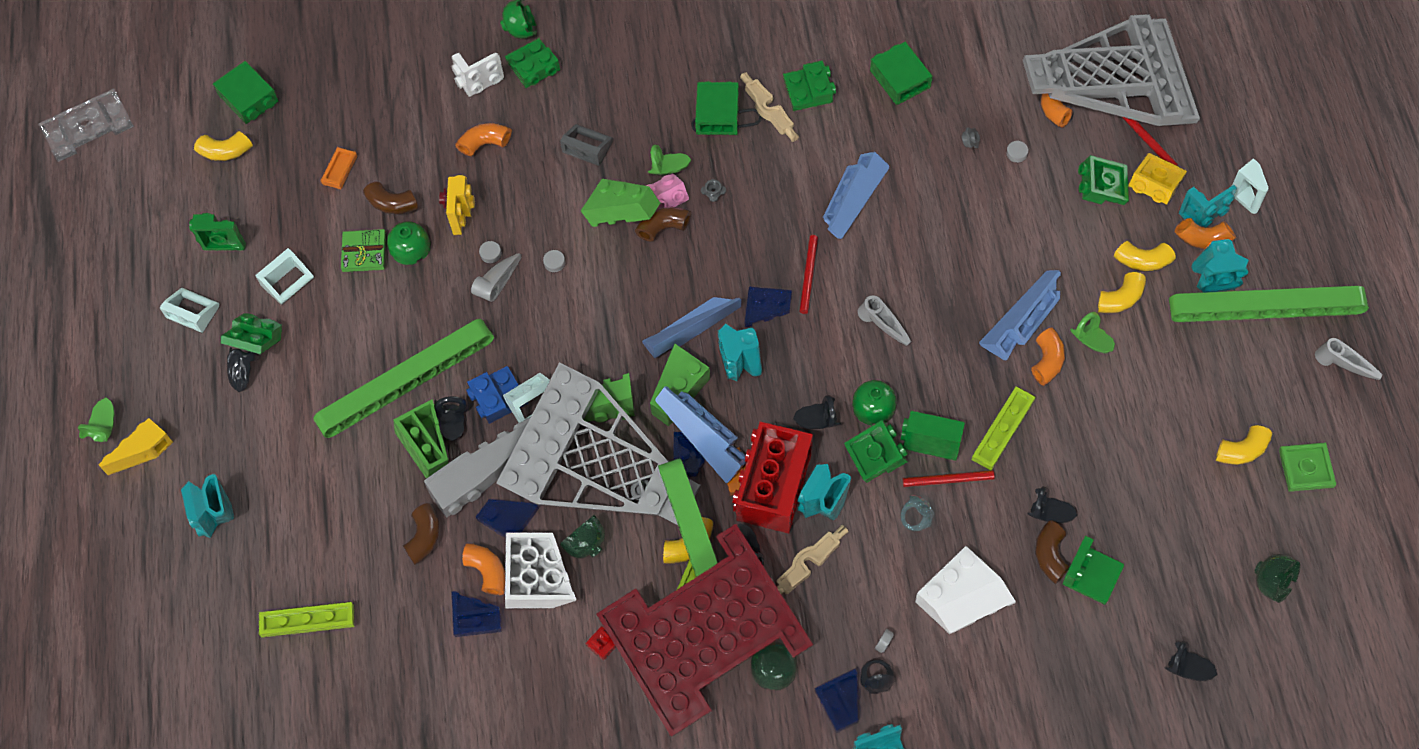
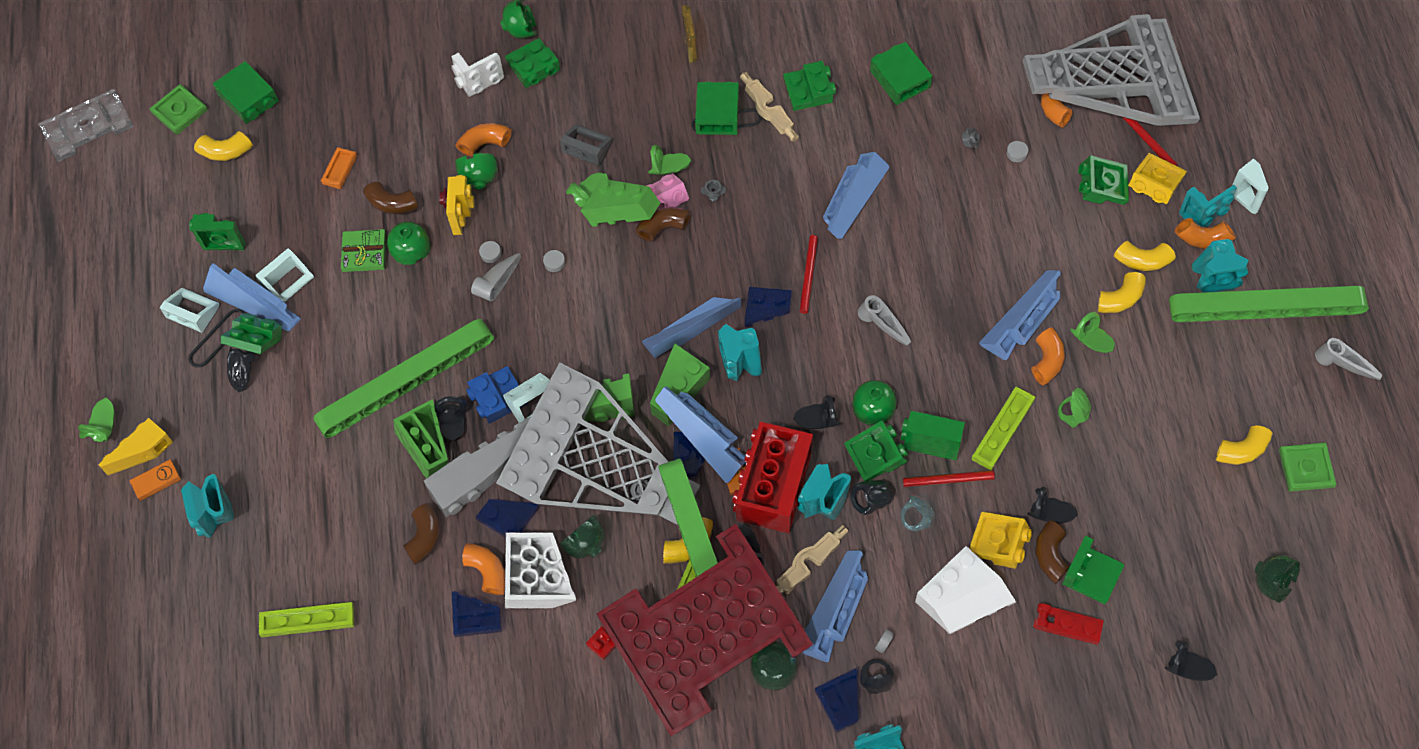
(155, 480): none -> orange tile
(178, 109): none -> bright green tile
(204, 340): none -> black piece
(248, 296): none -> medium blue wedge
(477, 170): none -> green cylinder
(585, 189): none -> bright green piece
(689, 33): none -> clear yellow tile
(836, 607): none -> medium blue wedge
(877, 495): none -> black piece
(1000, 539): none -> yellow plate
(1068, 624): none -> red plate
(1080, 408): none -> bright green piece

